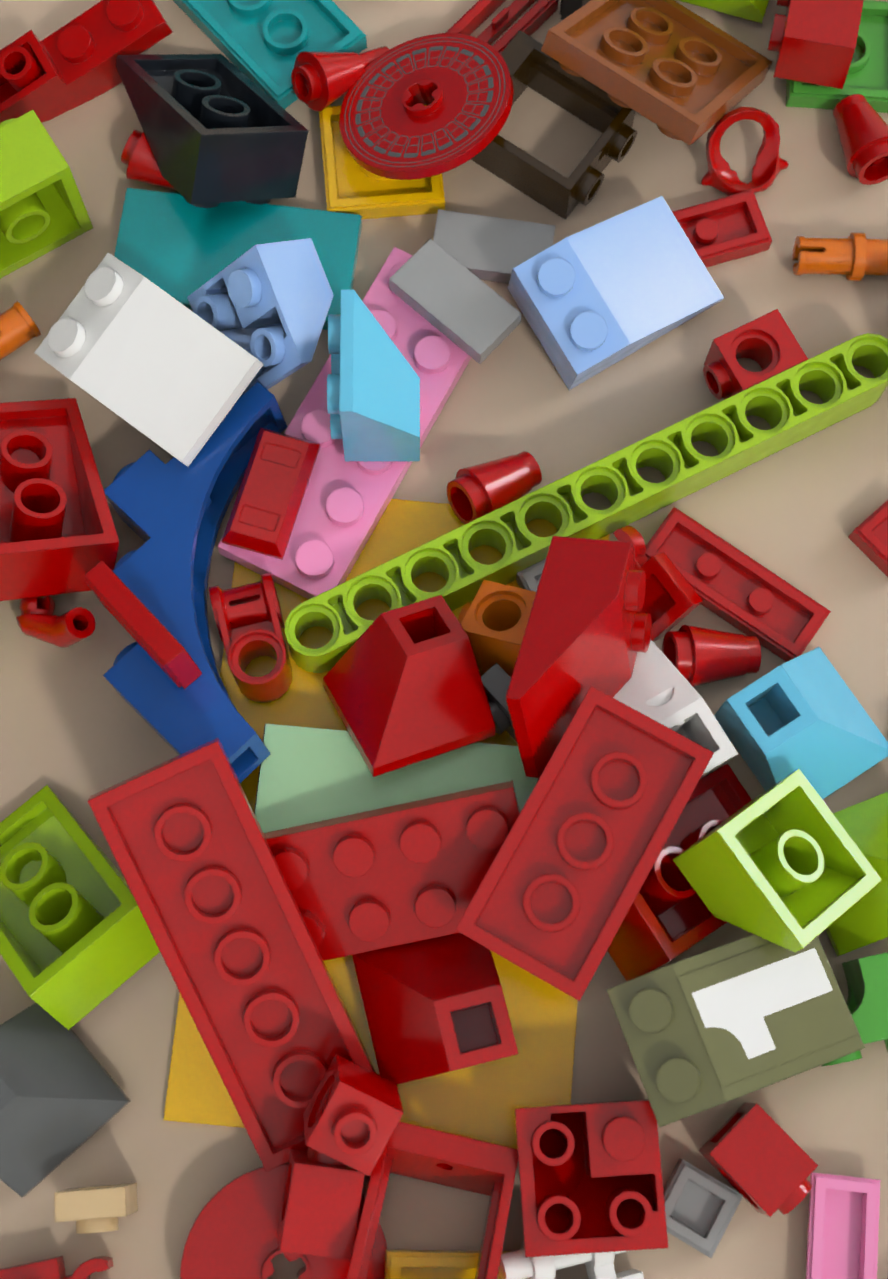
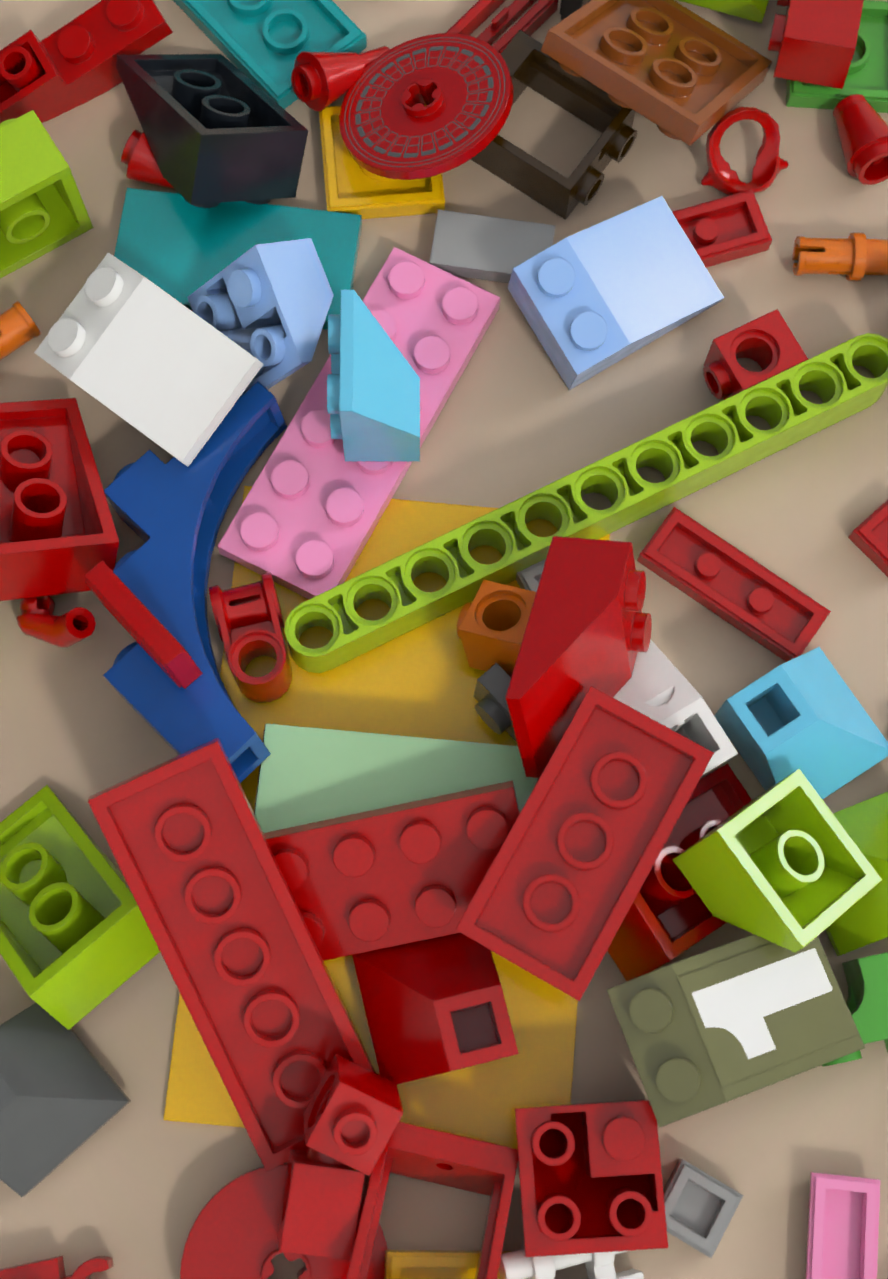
(96, 1207): tan plate -> none
(271, 493): red tile -> none
(410, 688): red slope -> none
(455, 301): light grey tile -> none
(492, 485): red cone -> none
(667, 591): red plate -> none
(711, 654): red cone -> none
(760, 1160): red brick -> none

